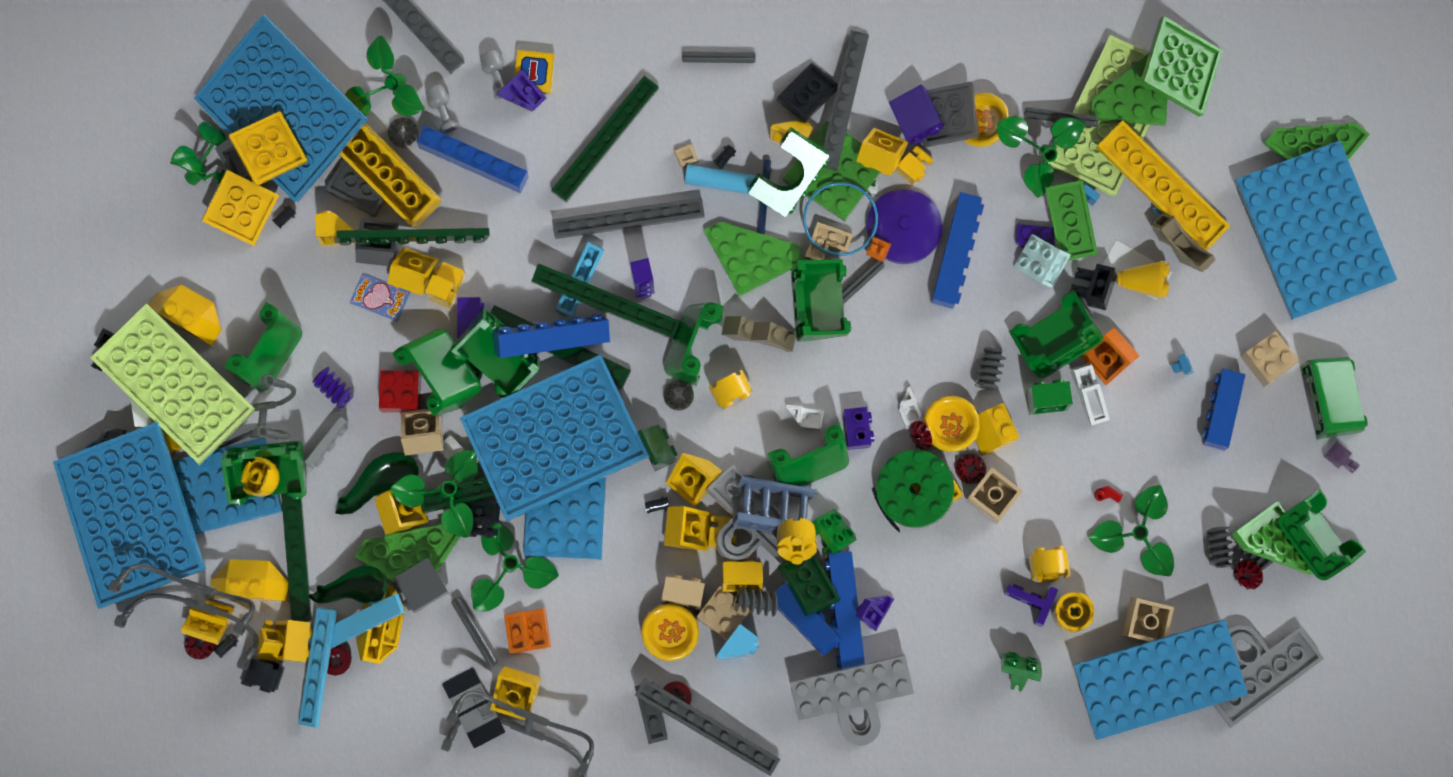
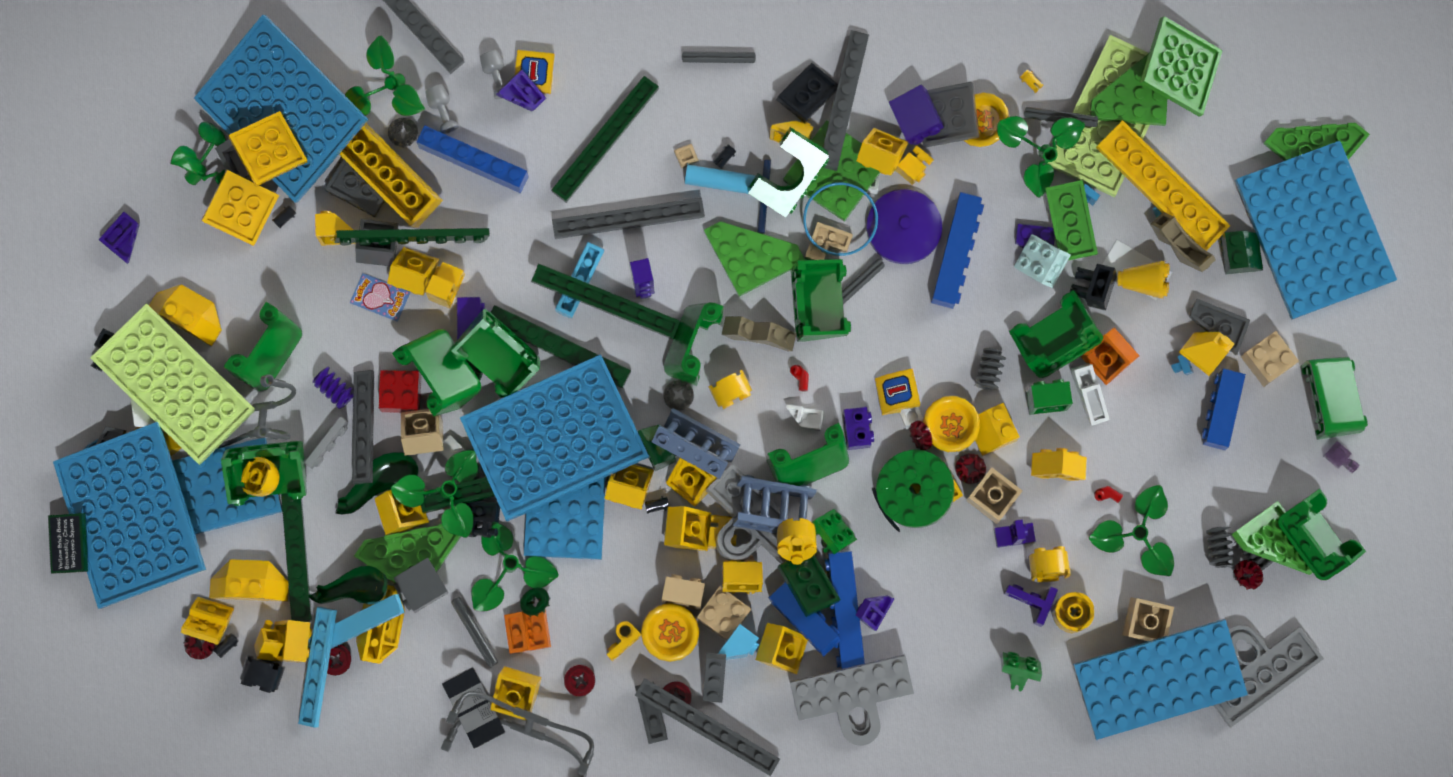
(67, 543): none -> black tile
(121, 236): none -> dark purple wing
(239, 628): dark grey bar -> none
(363, 427): none -> dark grey tile
(529, 599): none -> dark green gear
(551, 336): blue brick -> none
(577, 671): none -> dark red gear
(617, 649): none -> yellow plate
(629, 486): none -> yellow slope
(702, 436): none -> sand blue fence
(714, 677): none -> dark grey plate
(756, 600): dark grey piece -> none
(781, 648): none -> yellow slope
(801, 375): none -> red arm
(878, 249): orange tile -> none
(897, 391): none -> slope
(1015, 534): none -> dark purple bracket
(1030, 80): none -> yellow pin
(1059, 464): none -> yellow brick
(1206, 350): none -> yellow slope
(1220, 320): none -> dark grey wing
(1241, 252): none -> dark green slope

